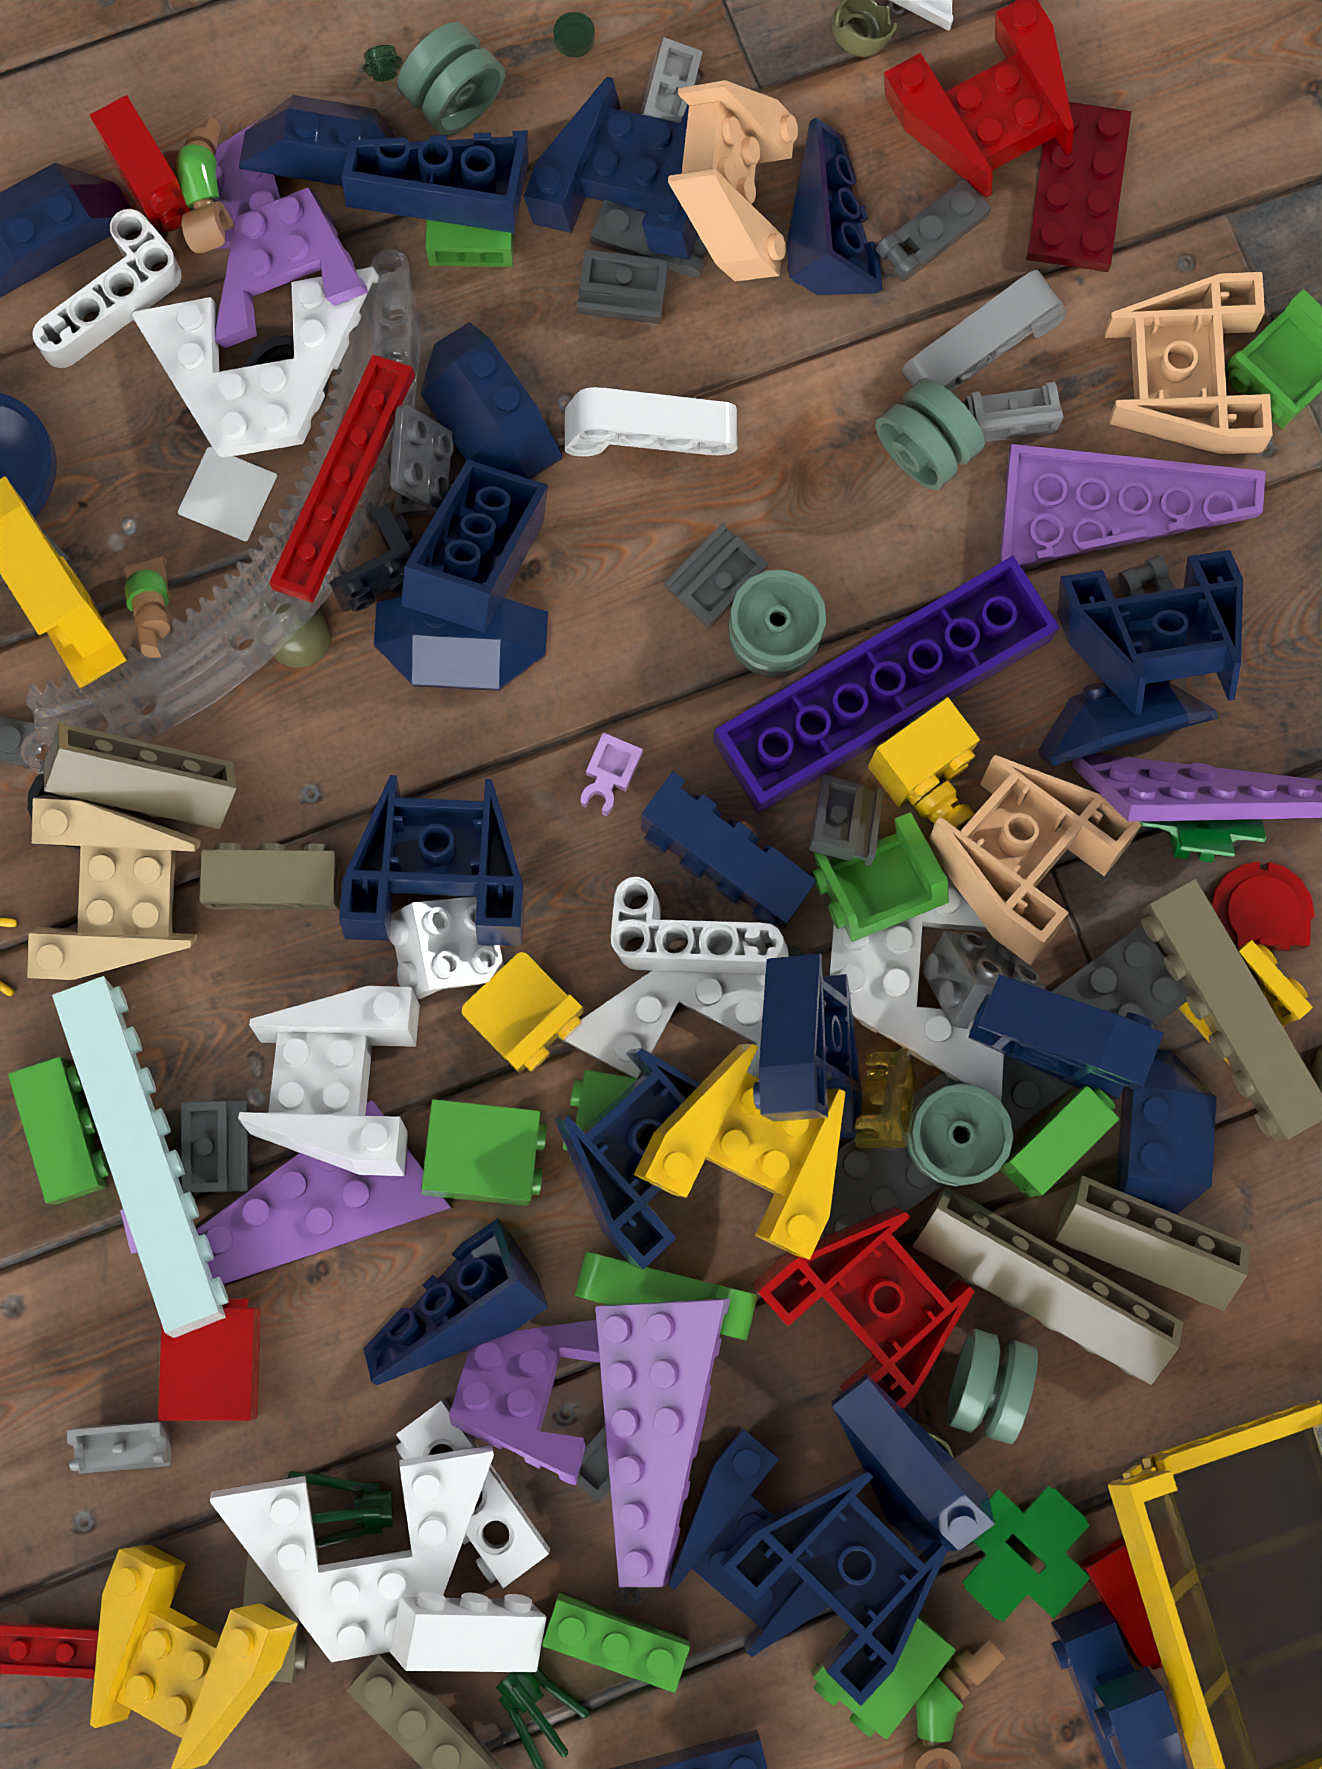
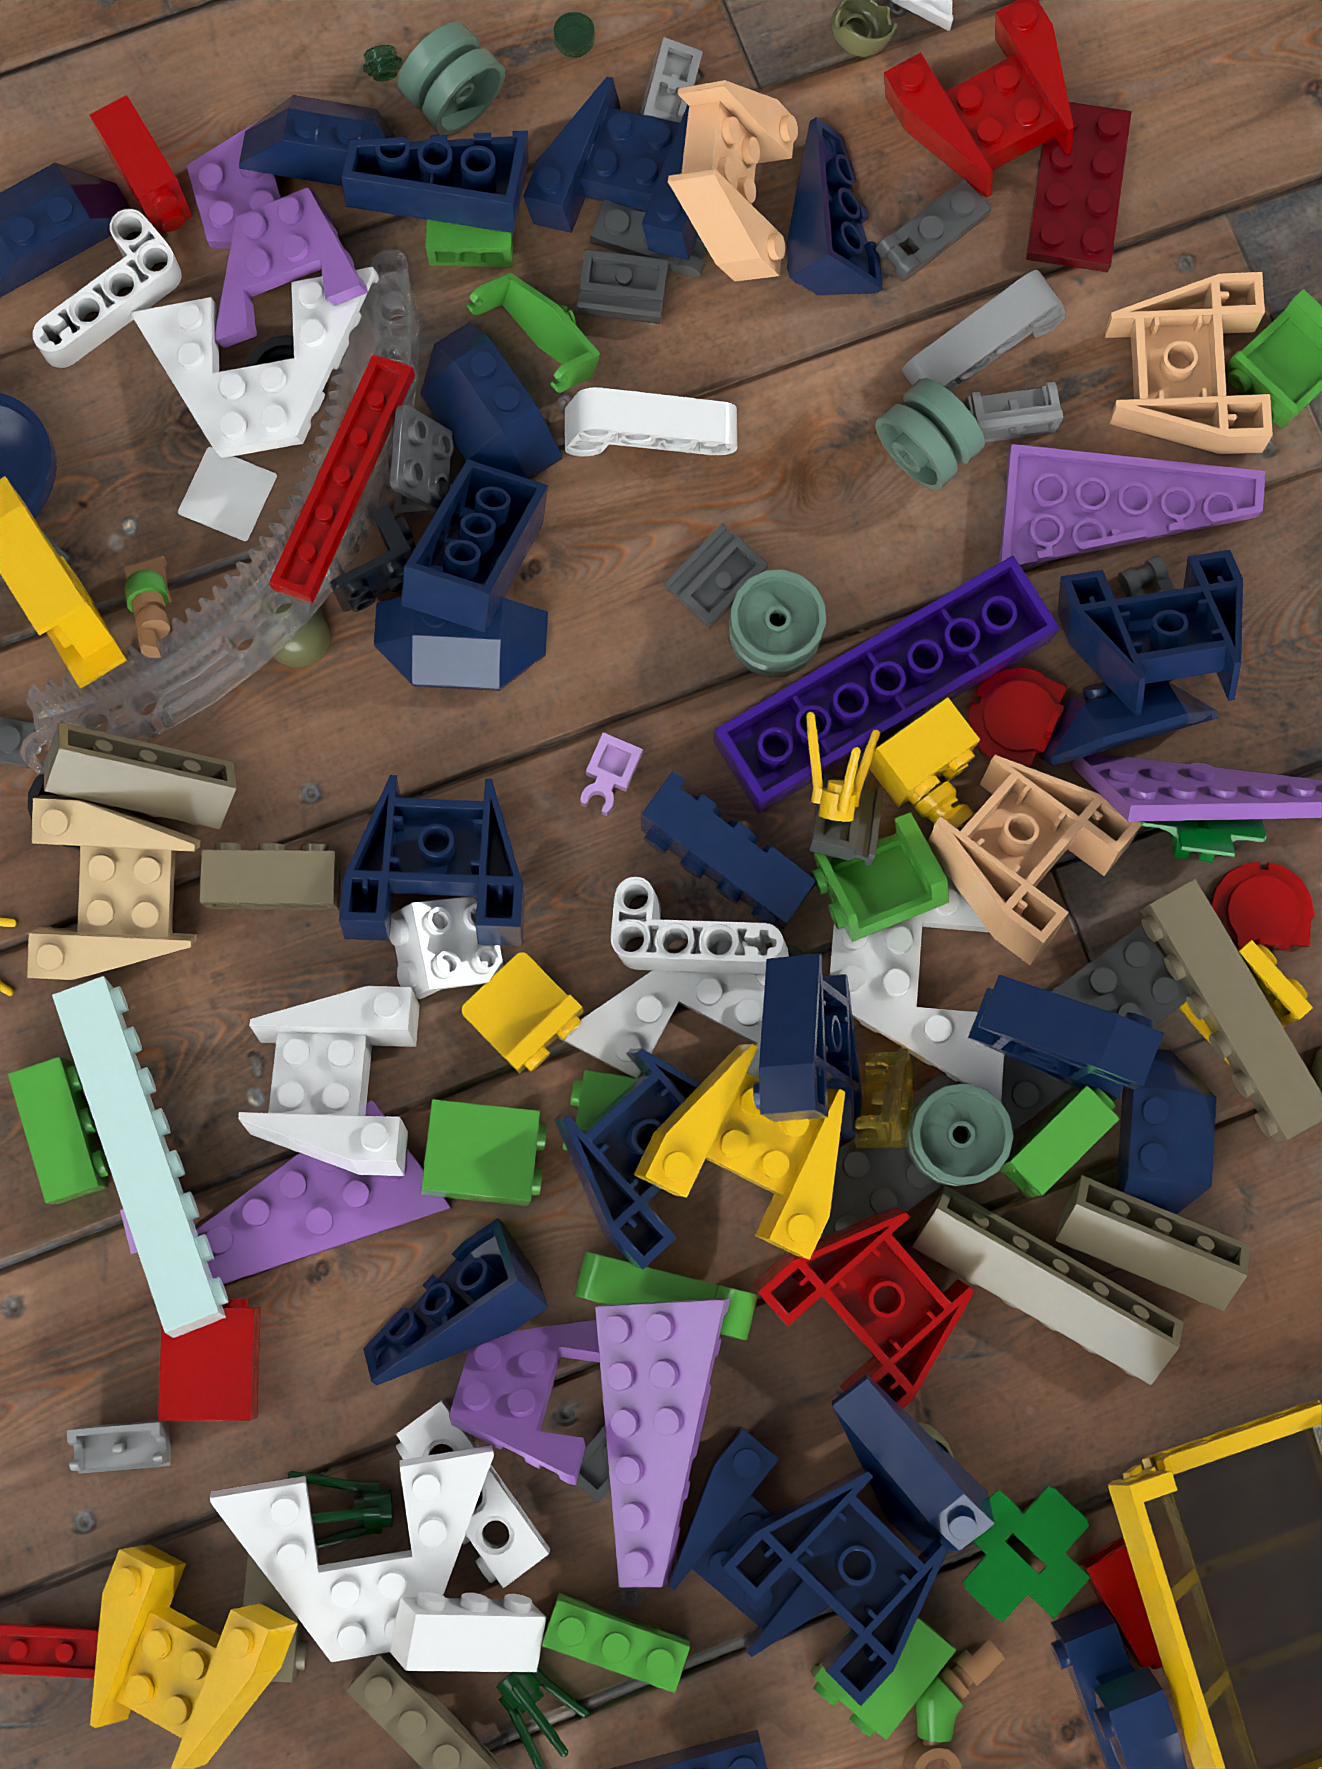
(196, 174): piece -> none
(214, 1147): dark grey plate -> none
(544, 323): none -> bright green piece
(840, 797): none -> yellow plant
(966, 970): flat silver bracket -> none
(992, 1386): sand green wheel -> none
(1016, 714): none -> red piece

